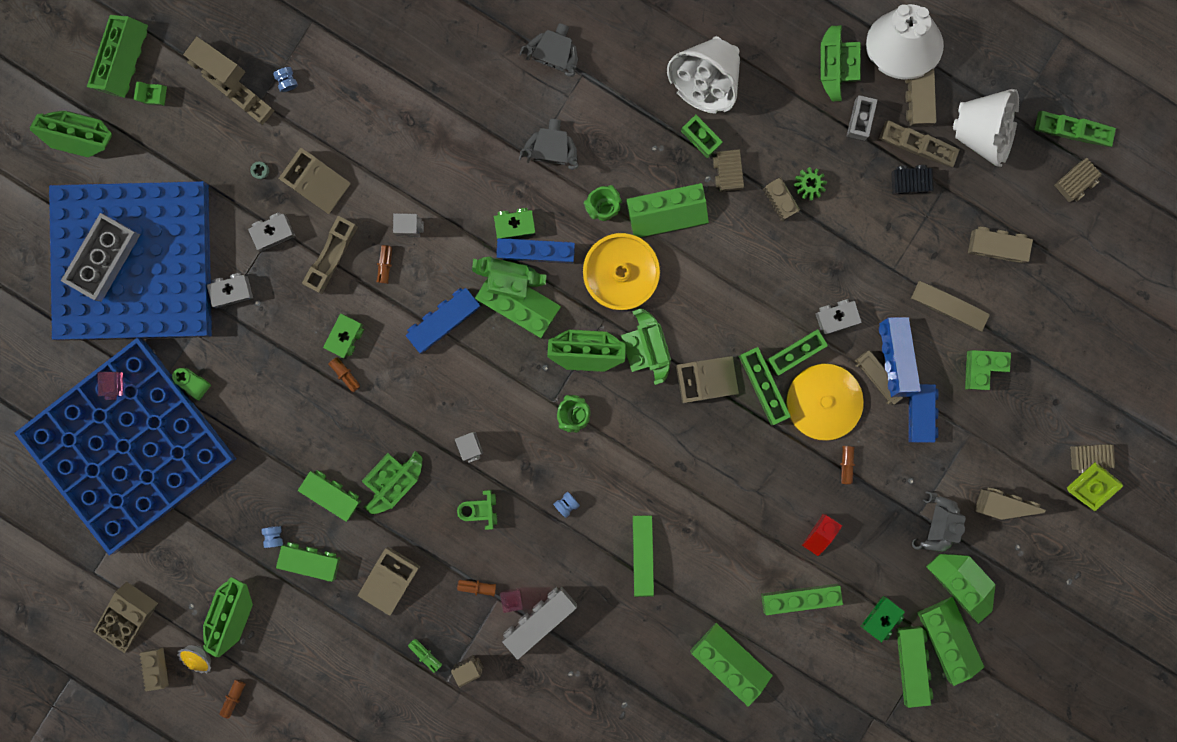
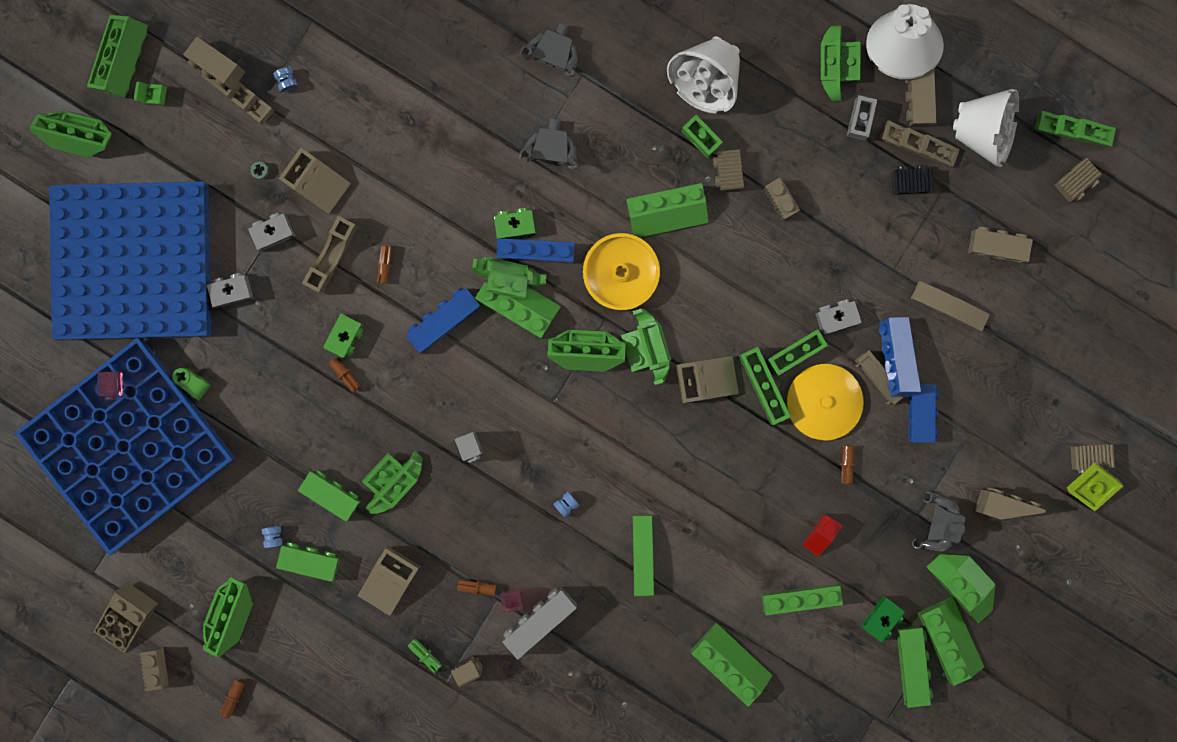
(100, 257): light grey brick -> none
(195, 658): piece -> none
(407, 225): light grey brick -> none
(480, 510): bright green pin -> none
(573, 413): bright green hair -> none
(603, 203): bright green hair -> none
(810, 177): bright green gear -> none
(981, 364): bright green brick -> none

